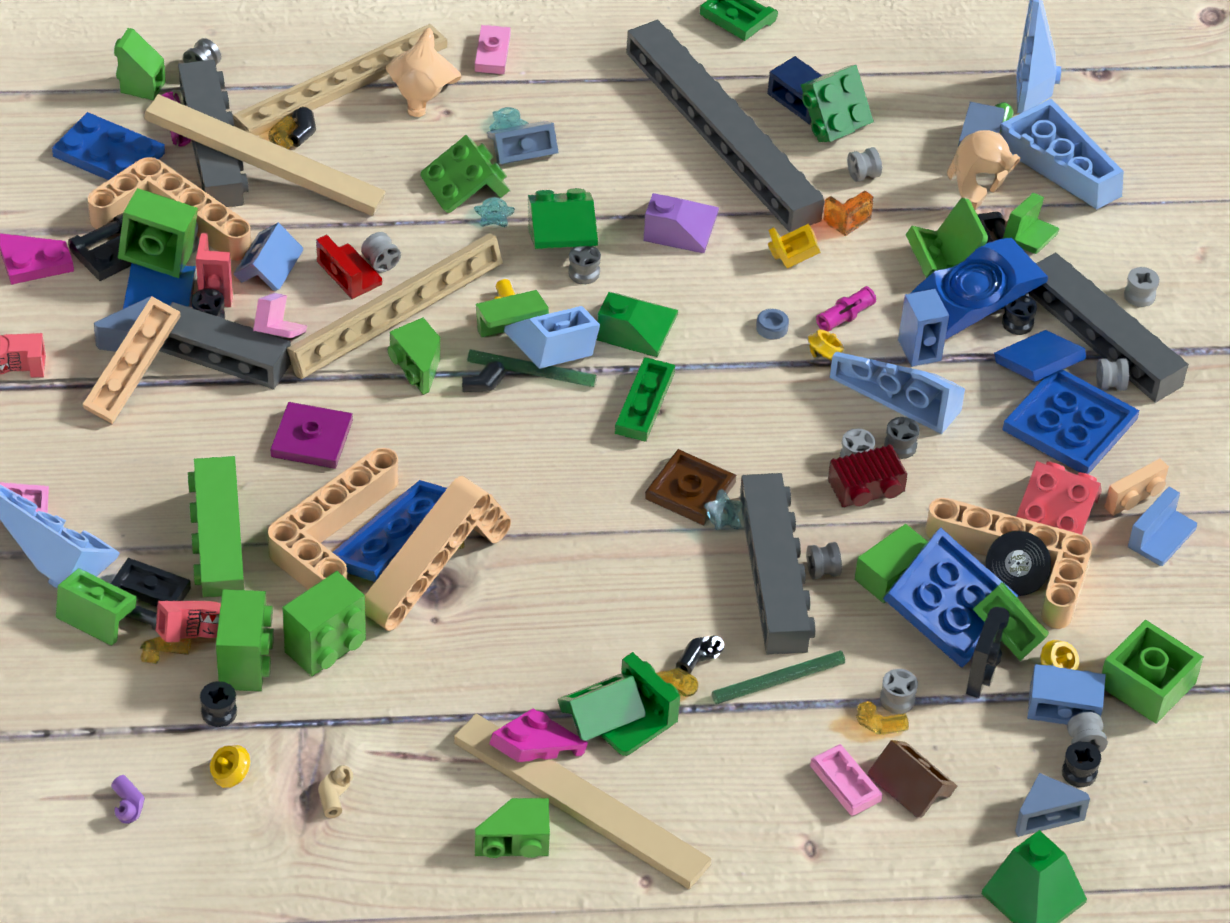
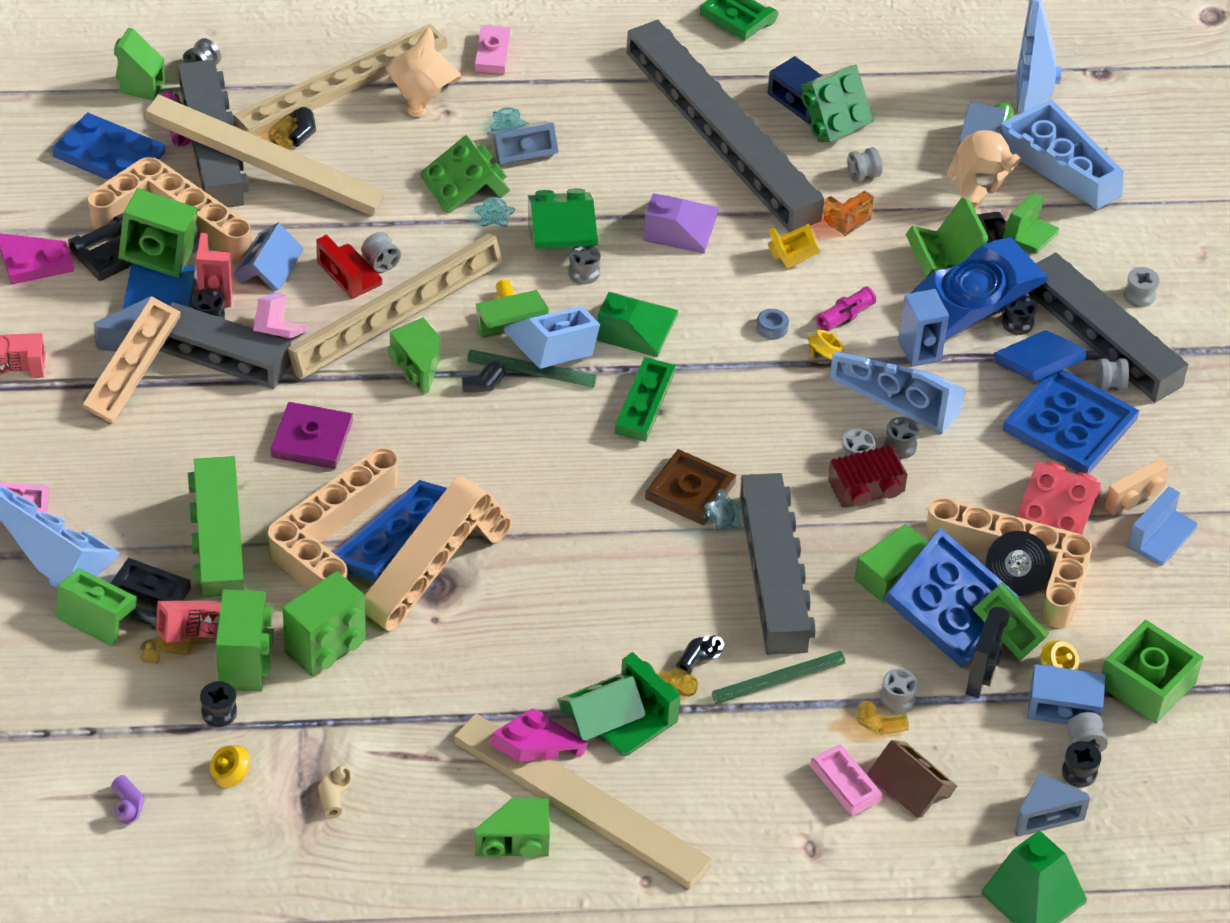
(824, 560): flat silver wheel -> none

